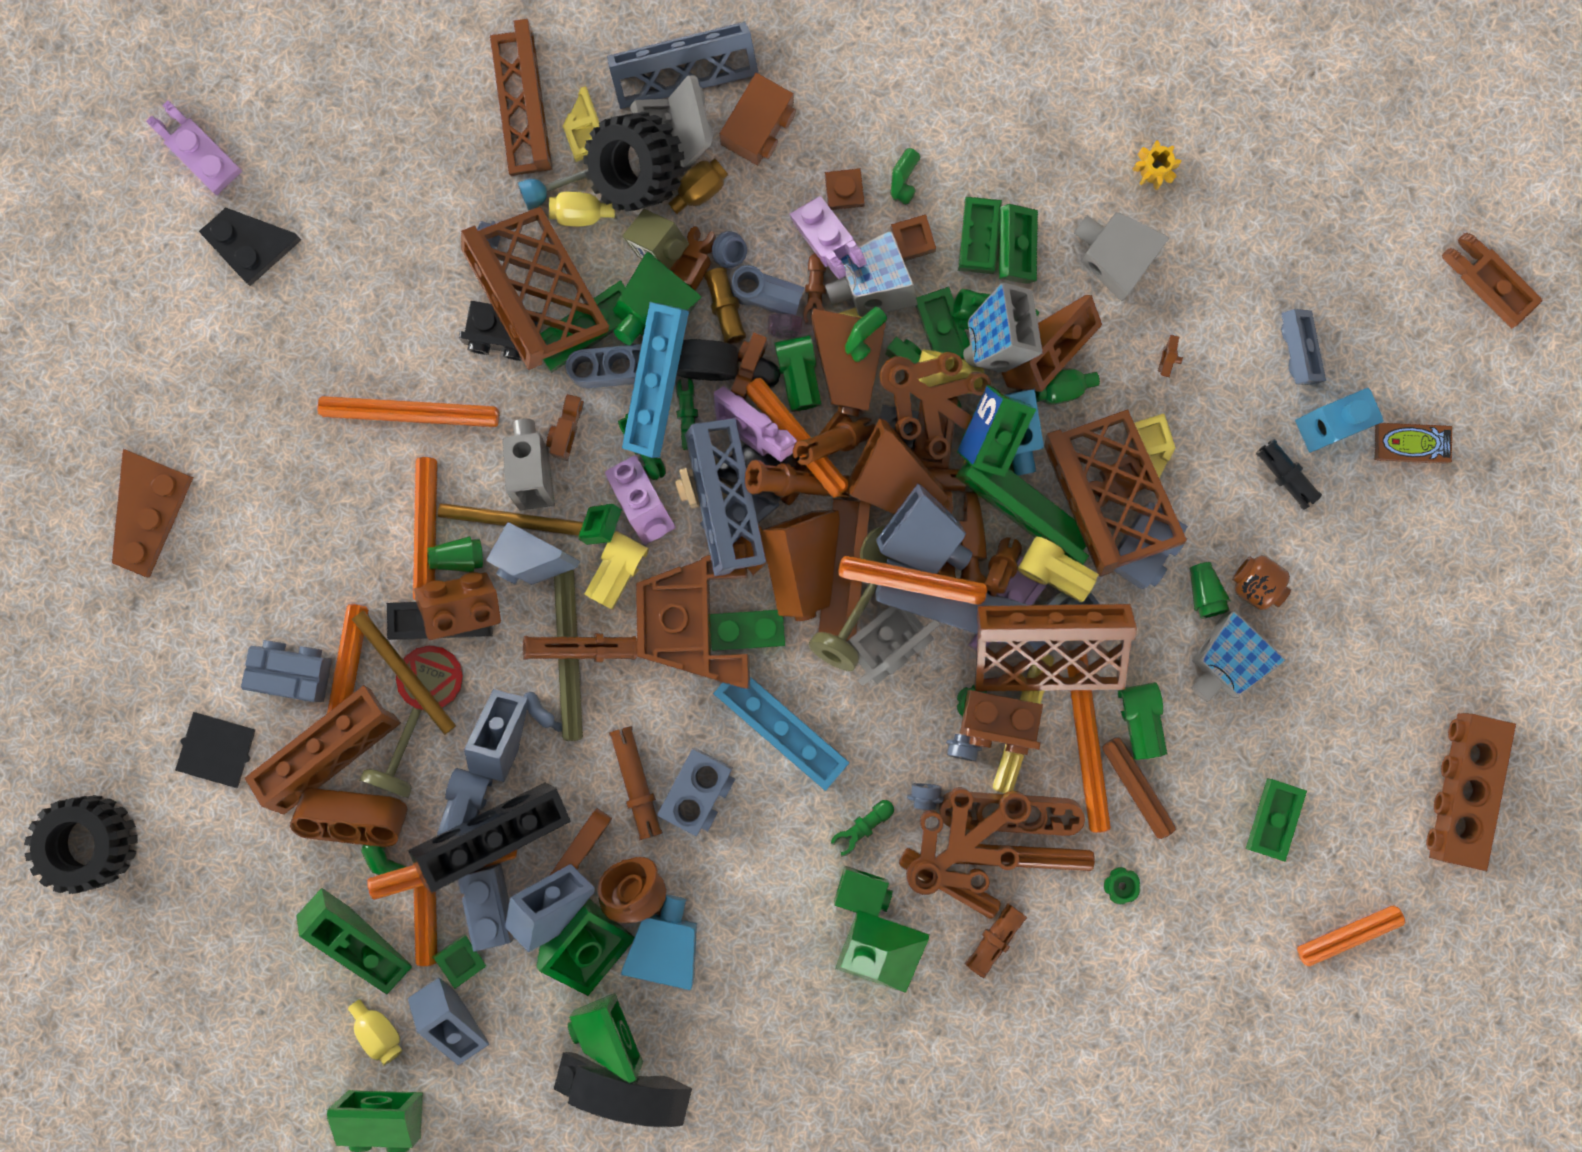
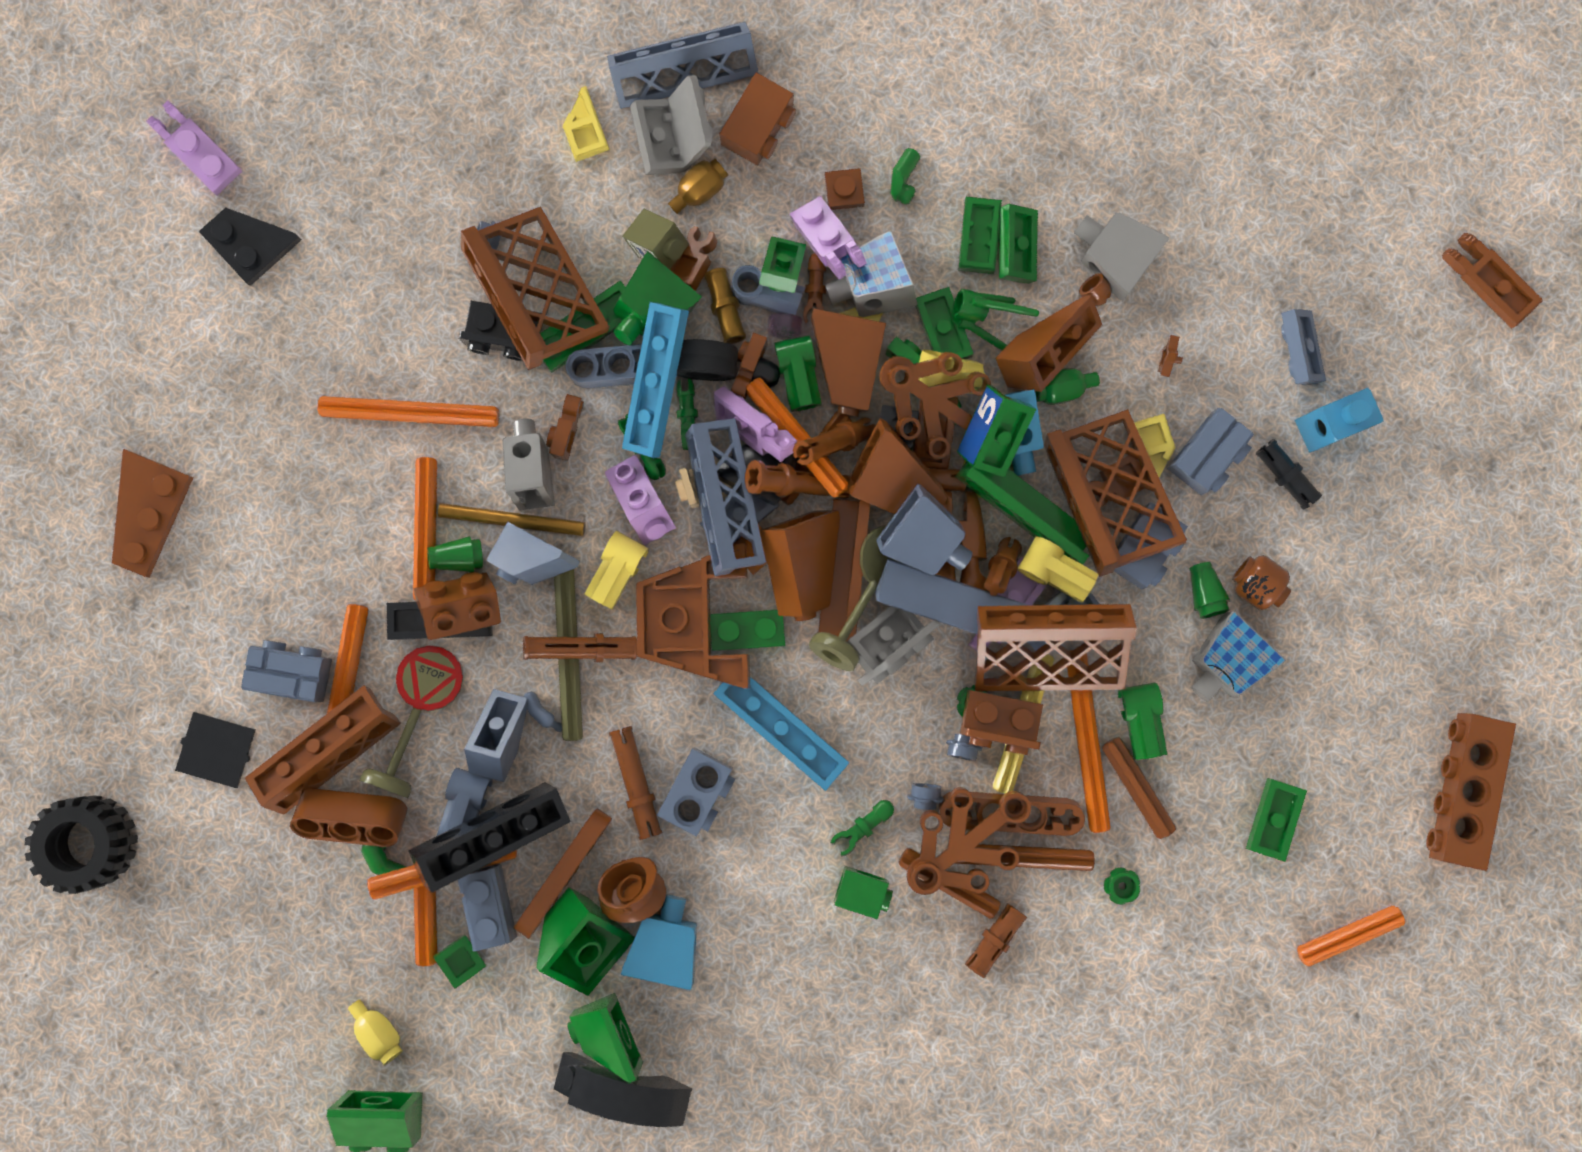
(350, 941): green slope -> none
(404, 672): pearl gold bar -> none
(446, 1021): sand blue slope -> none
(531, 94): dark orange fence -> none
(535, 192): dark azure hinge -> none
(547, 907): sand blue slope -> none
(578, 209): light yellow plant -> none
(599, 524): green tile -> none
(610, 164): black tyre -> none
(729, 249): sand blue plate -> none
(782, 265): none -> green plate
(861, 331): green arm -> none
(882, 951): green slope -> none
(912, 580): orange axle -> none
(913, 237): dark orange plate -> none
(1004, 330): light grey torso -> none
(1101, 289): none -> dark orange hinge
(1151, 174): yellow gear -> none
(1211, 452): none -> sand blue brick
(1413, 443): tile -> none

